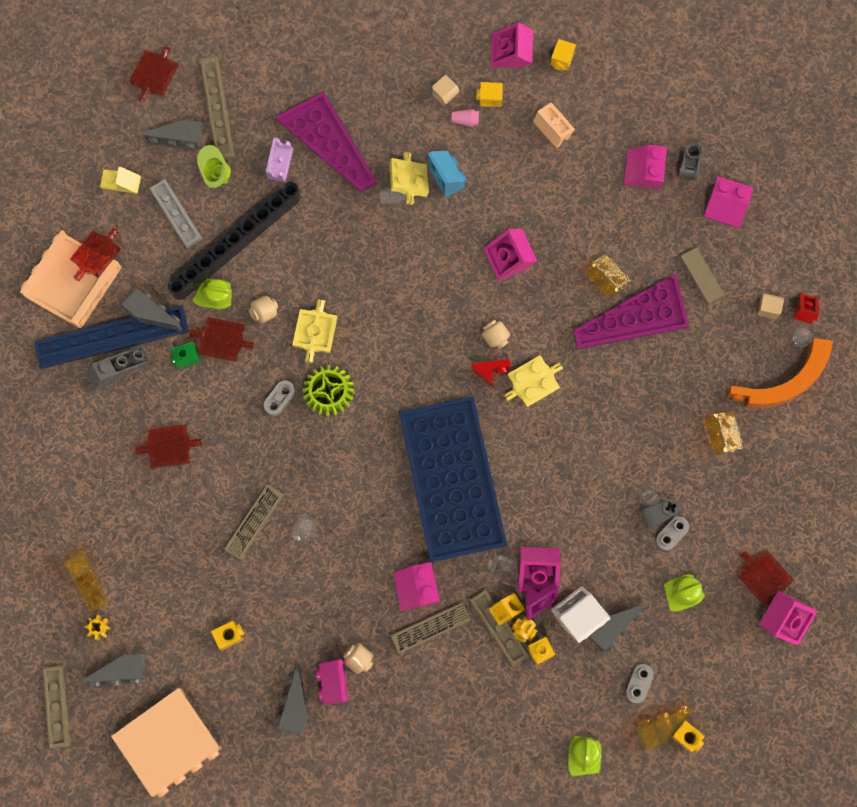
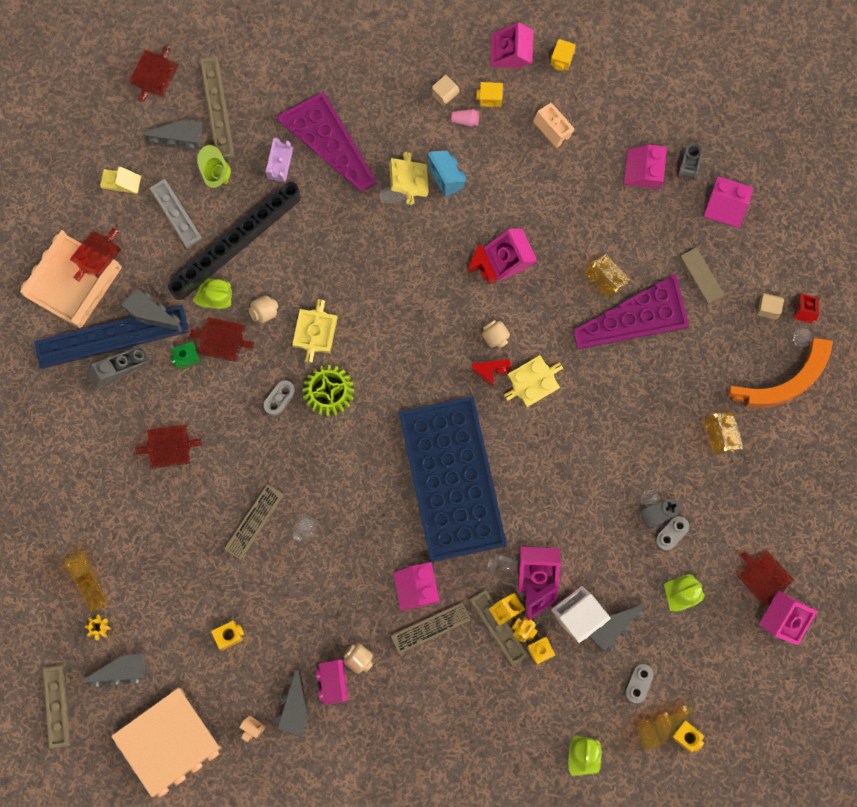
(252, 728): none -> light nougat tile
(481, 261): none -> red slope

